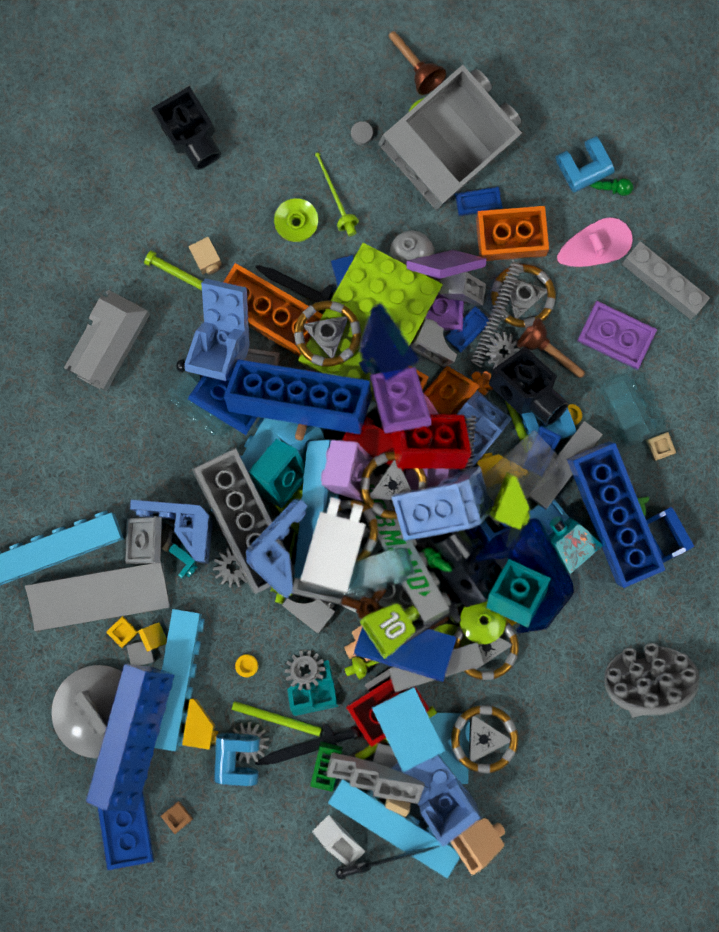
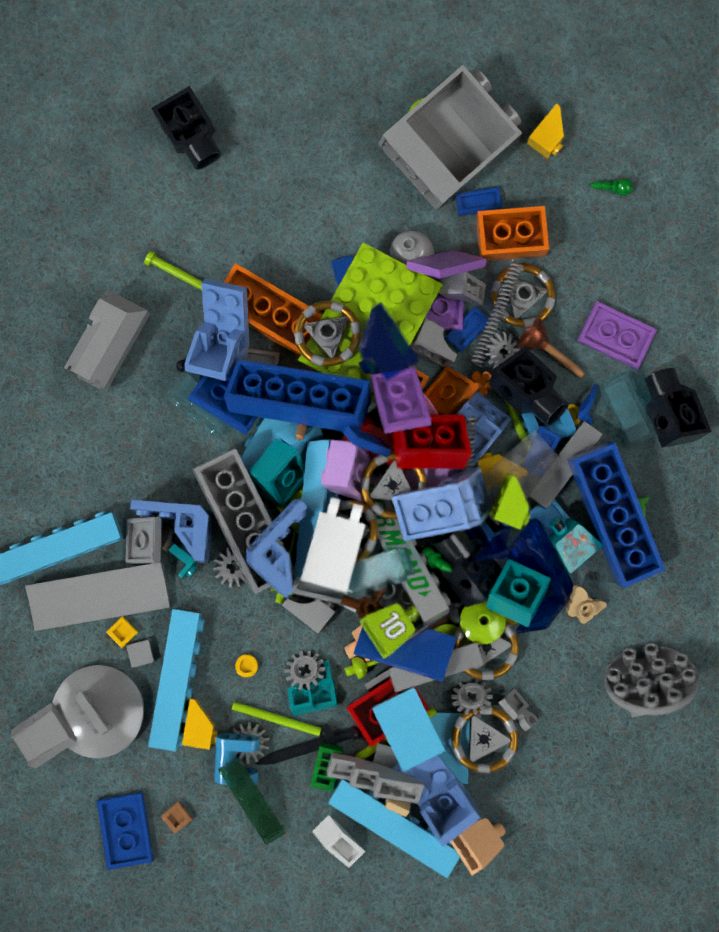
(42, 736): none -> light grey slope
(130, 738): blue brick -> none
(153, 636): yellow tile -> none
(205, 256): tan brick -> none
(252, 800): none -> clear green tile
(295, 285): black sword -> none
(296, 209): lime dish -> none
(342, 872): black sword -> none
(347, 221): lime sword -> none
(361, 133): light grey tile -> none
(367, 441): none -> blue tile
(427, 75): copper piece -> none
(471, 688): none -> light grey gear
(516, 707): none -> light grey plate
(549, 134): none -> yellow slope
(583, 605): none -> tan animal
(586, 405): none -> blue bar
(590, 173): dark azure connector -> none
(597, 244): bright pink shield -> none
(661, 446): tan tile -> none
(665, 280): light grey brick -> none
(675, 409): none -> black brick
(677, 531): blue tile -> none

